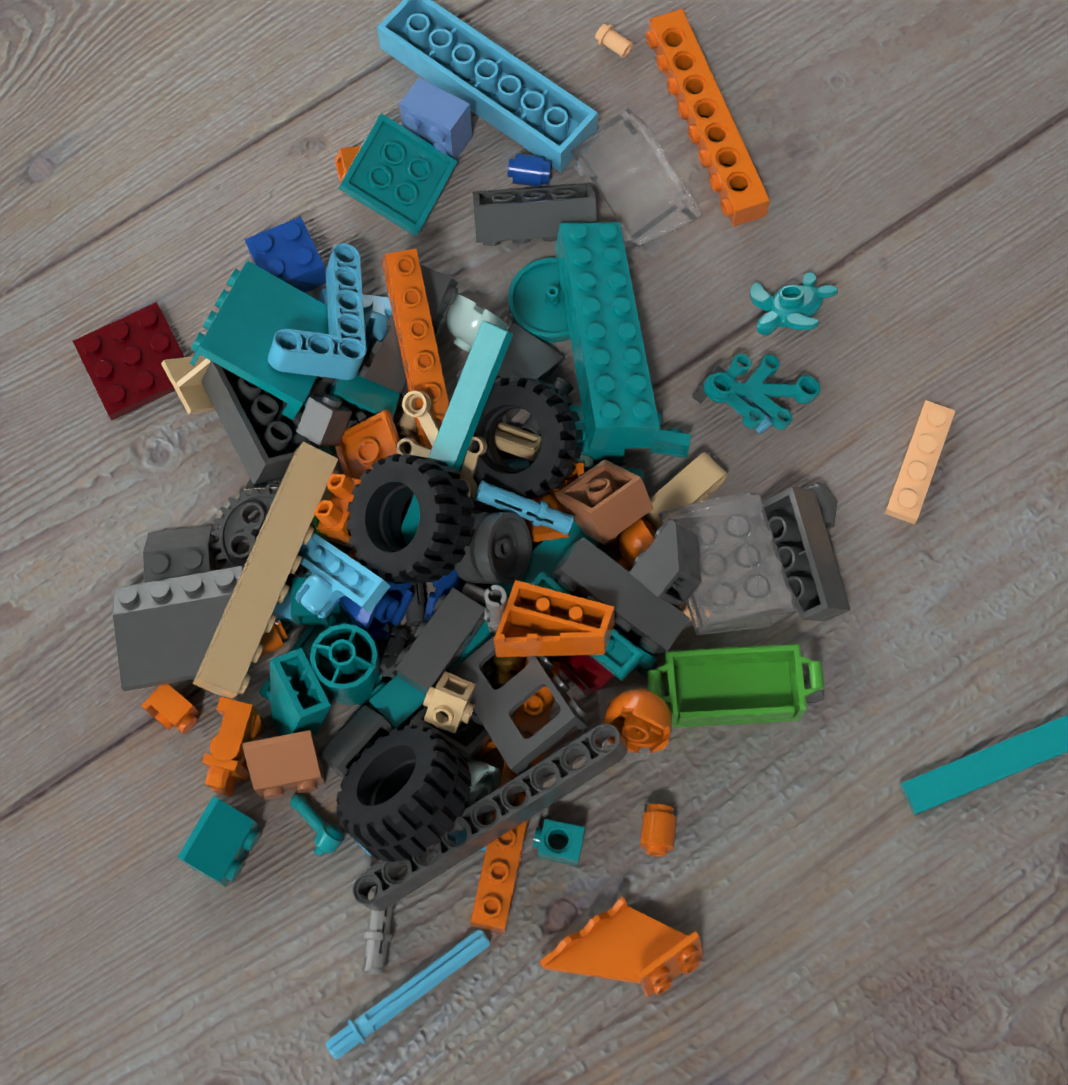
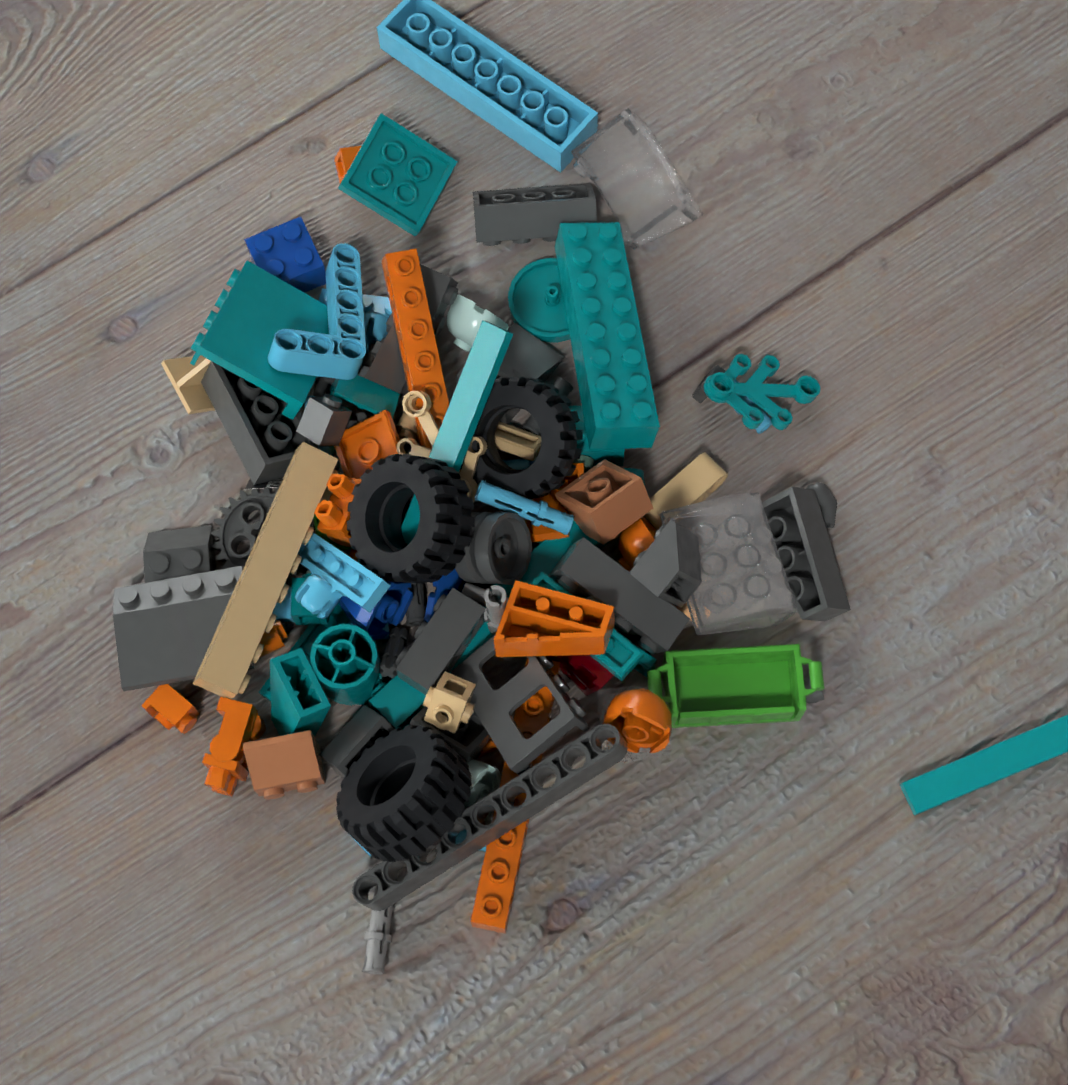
(127, 360): dark red plate -> none
(220, 842): teal slope -> none
(327, 836): teal piece -> none
(407, 994): medium azure axle -> none
(437, 117): medium blue brick -> none
(505, 670): pearl gold wheel -> none
(529, 170): blue brick -> none
(573, 834): teal brick -> none
(613, 40): light nougat pin -> none
(627, 949): orange piece -> none
(658, 830): orange brick -> none
(671, 442): teal bracket -> none
(674, 30): orange brick -> none
(791, 305): teal animal -> none
(919, 462): light nougat plate -> none

